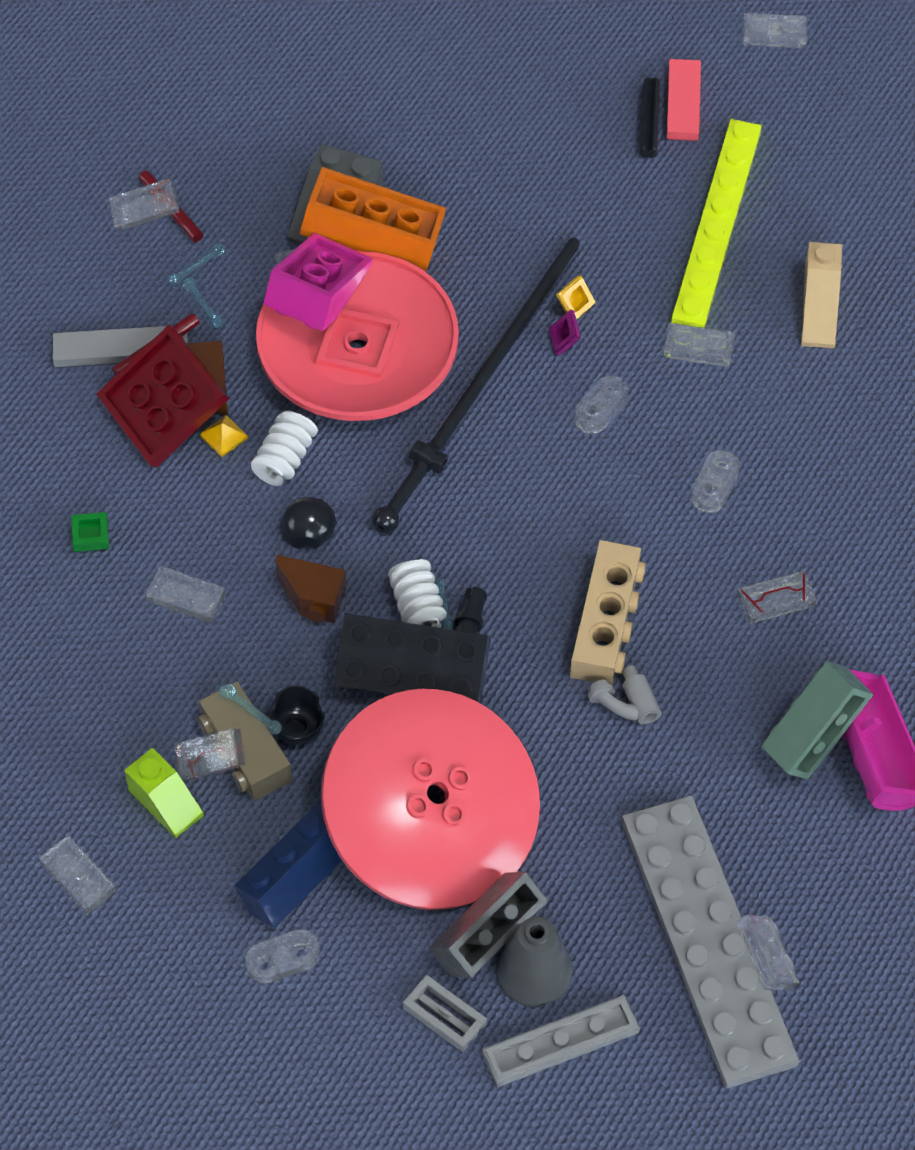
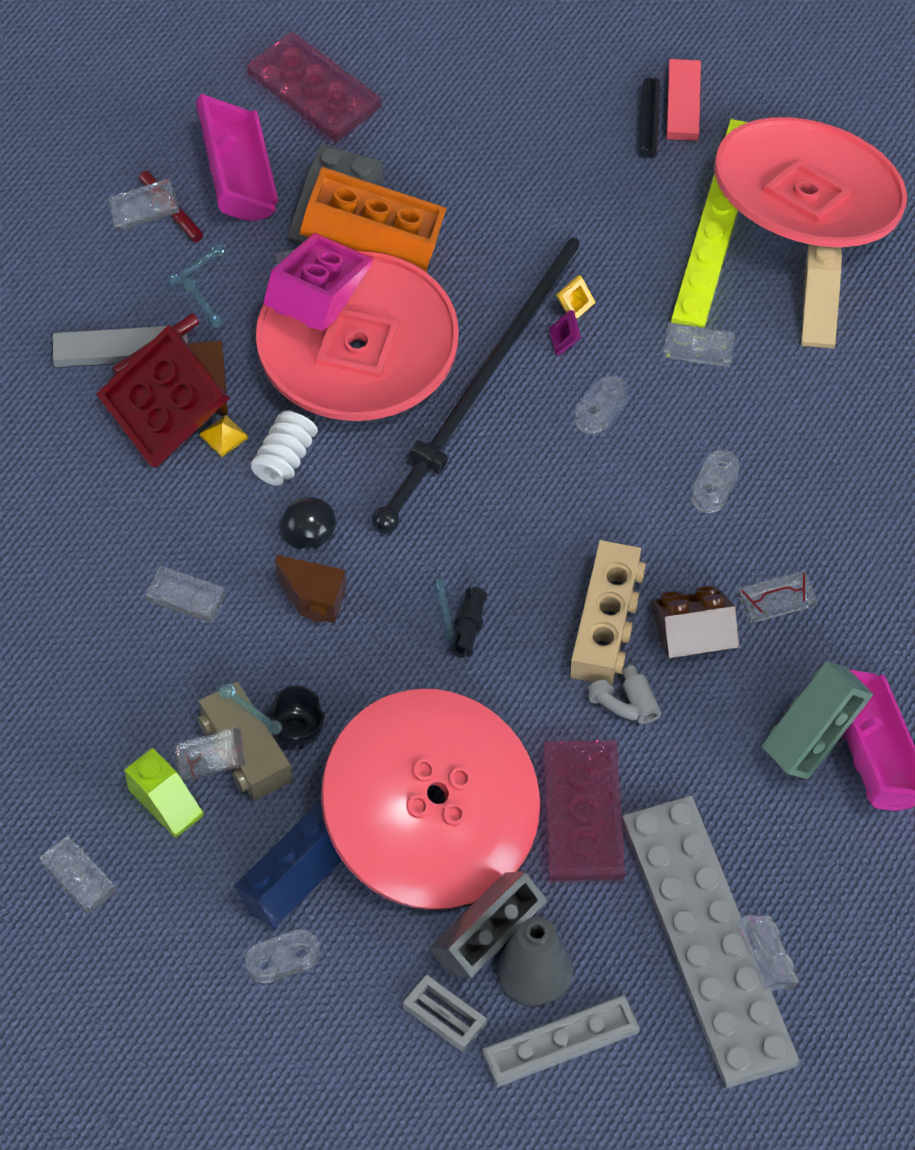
(90, 532): green plate -> none
(237, 159): none -> dark pink container
(314, 86): none -> clear pink plate
(410, 656): black brick -> none
(417, 593): white piece -> none
(583, 811): none -> clear pink plate
(695, 622): none -> slope
(775, 30): clear plate -> none
(778, 160): none -> coral dish

